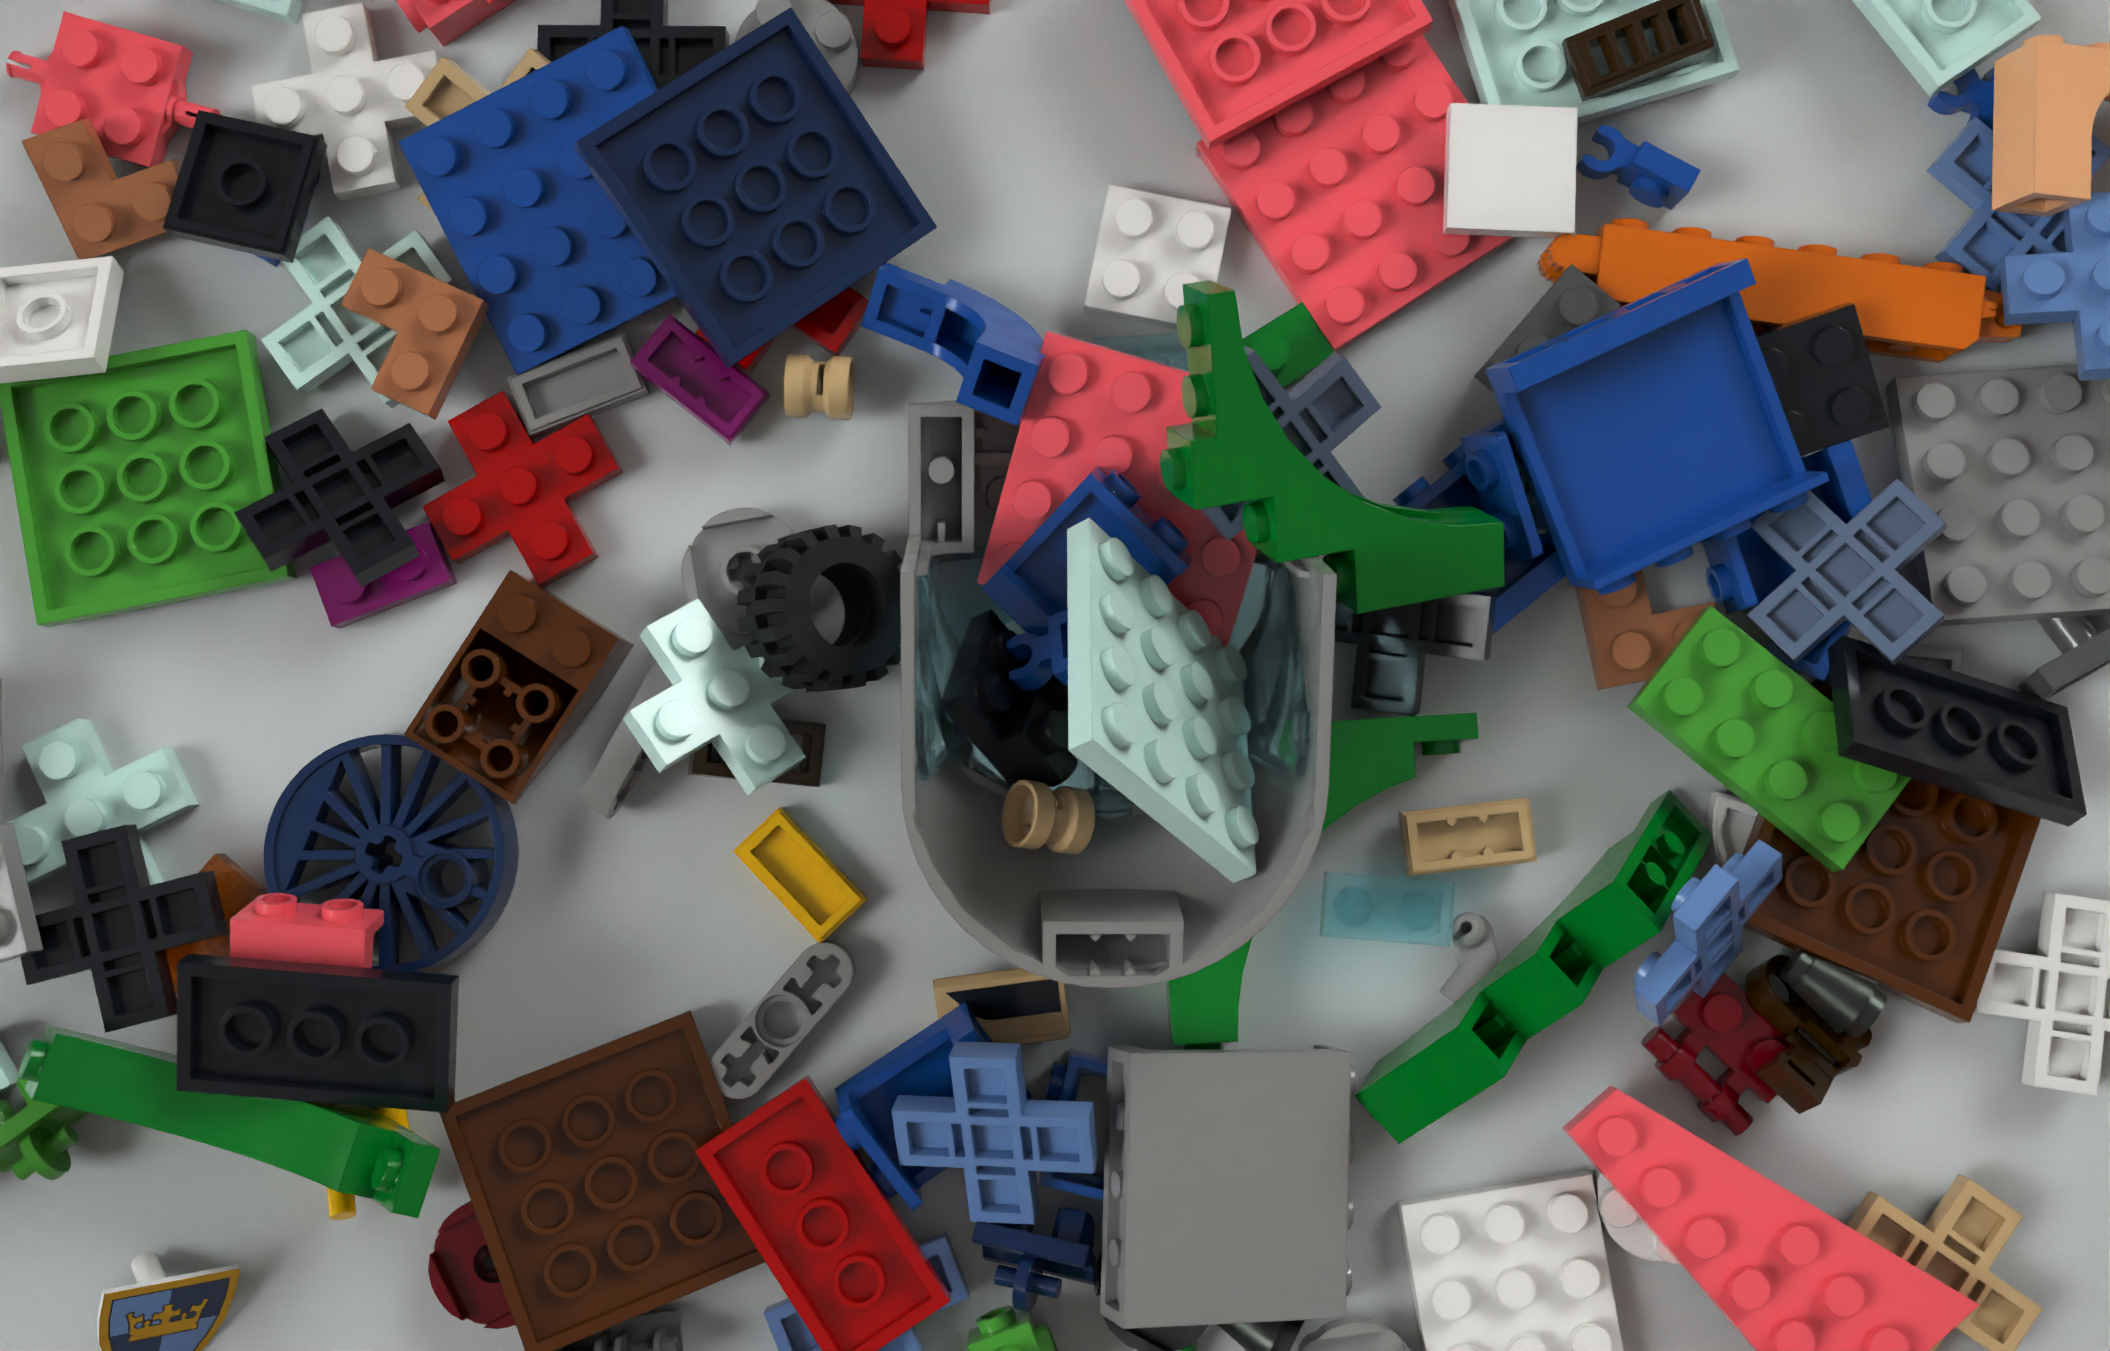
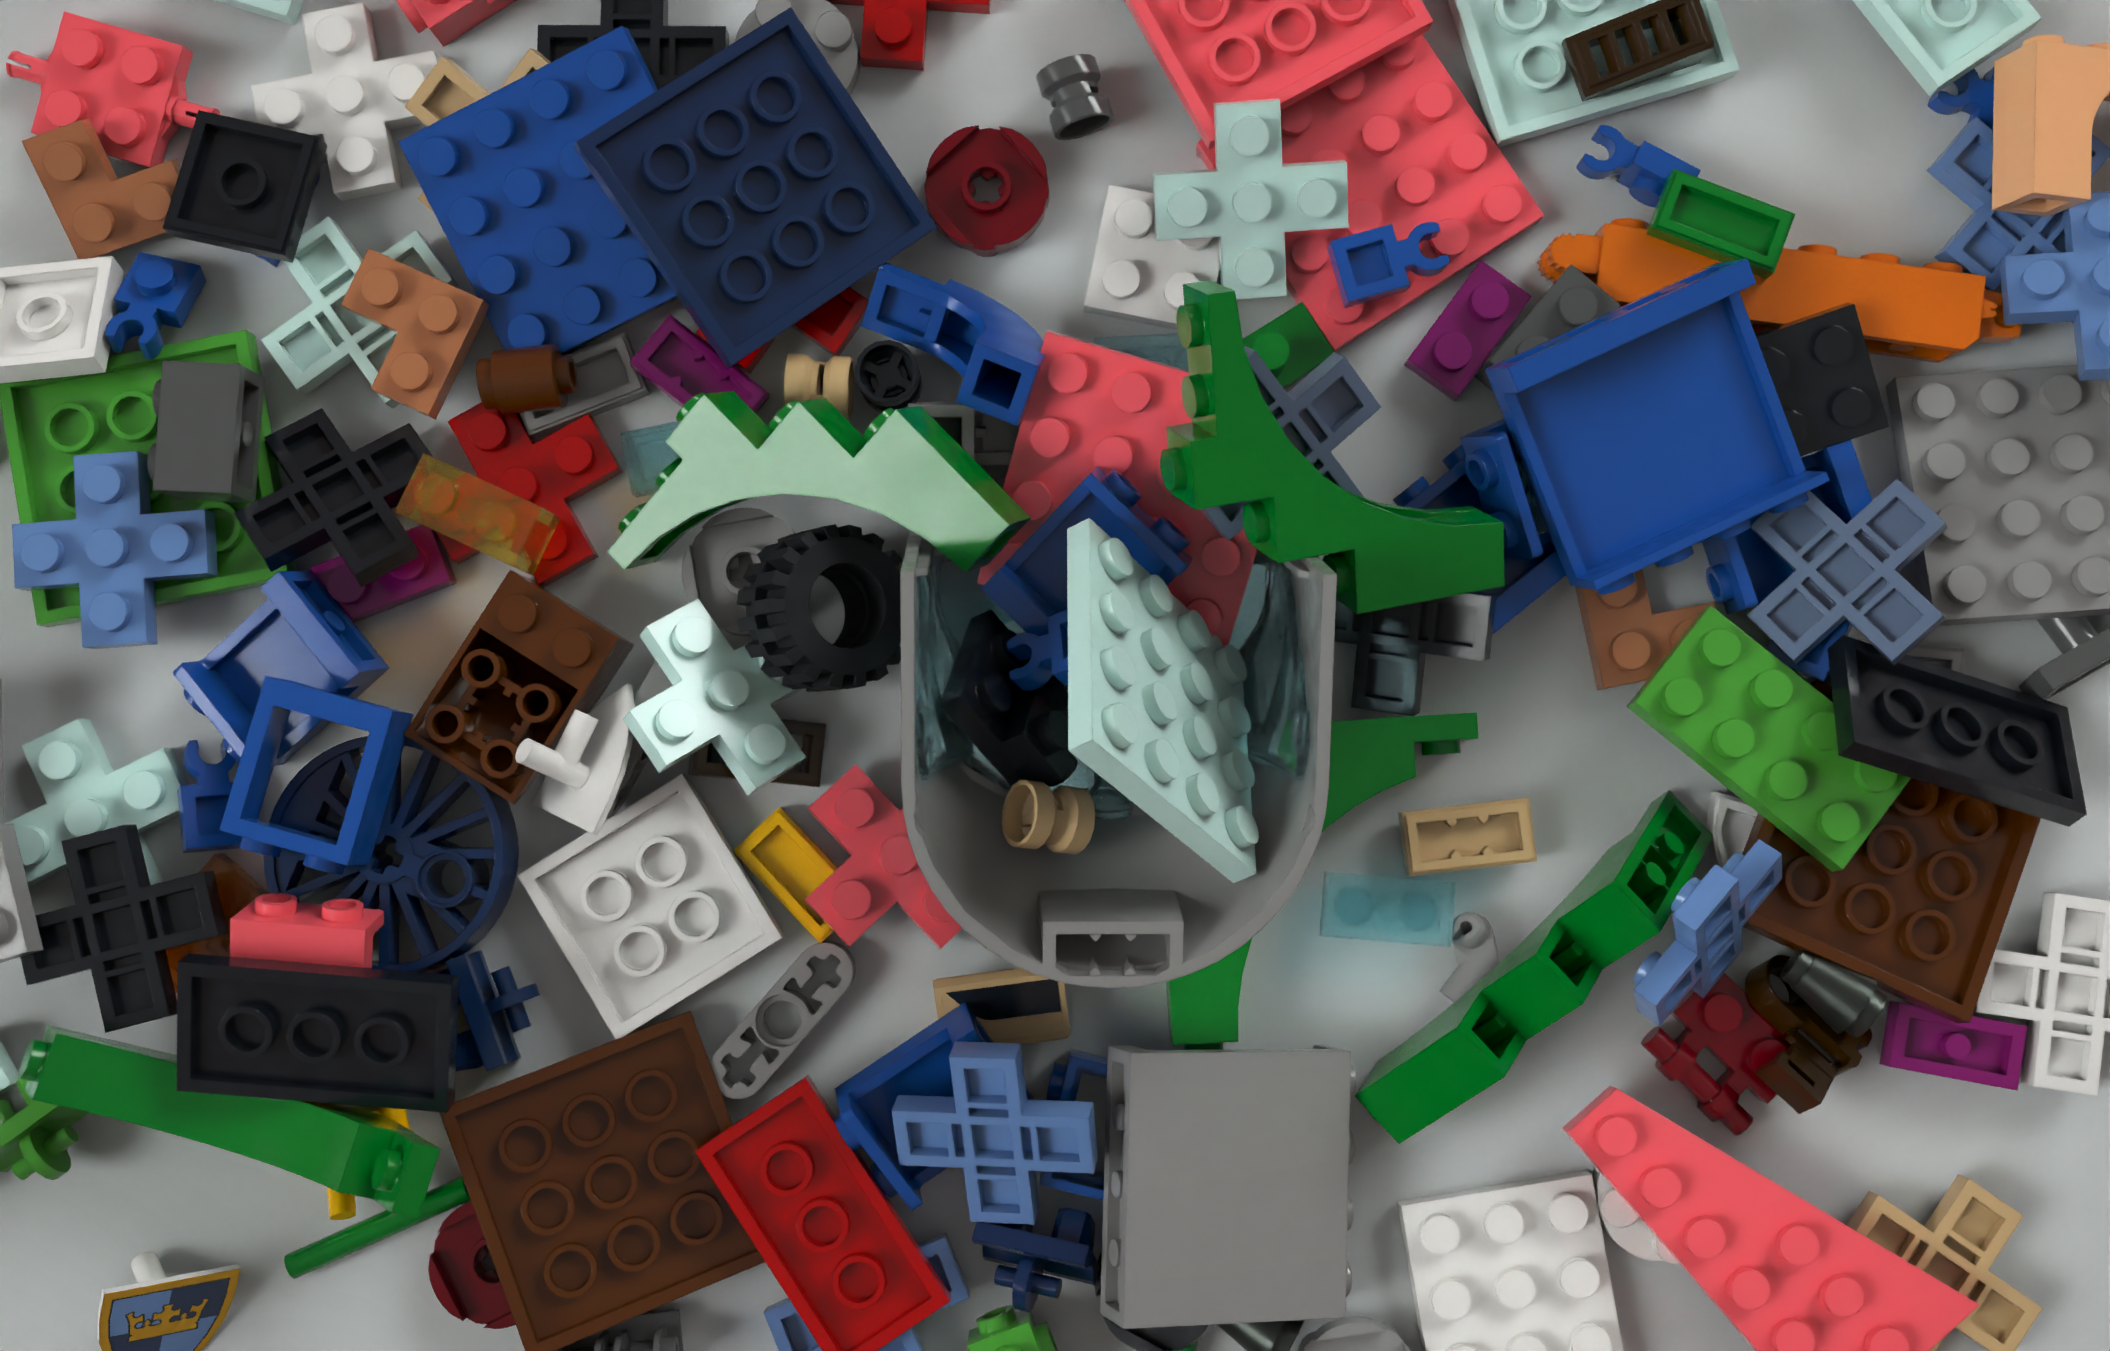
(115, 550): none -> medium blue plate
(153, 295): none -> blue plate
(205, 802): none -> blue plate
(207, 432): none -> dark grey brick
(291, 637): none -> blue panel
(369, 792): none -> blue window
(373, 1230): none -> green bar
(477, 514): none -> clear yellow brick
(490, 1037): none -> dark blue hips
(526, 379): none -> reddish brown brick
(586, 763): none -> white shield
(647, 456): none -> clear light blue tile
(651, 906): none -> white plate
(810, 449): none -> arch
(879, 868): none -> coral plate
(883, 368): none -> black wheel
(986, 153): none -> dark red plate
(1074, 94): none -> dark grey wheel
(1250, 198): none -> light aqua plate
(1376, 265): none -> blue plate
(1467, 330): none -> magenta plate
(1510, 170): white tile -> none
(1720, 223): none -> green tile
(1972, 1052): none -> magenta plate

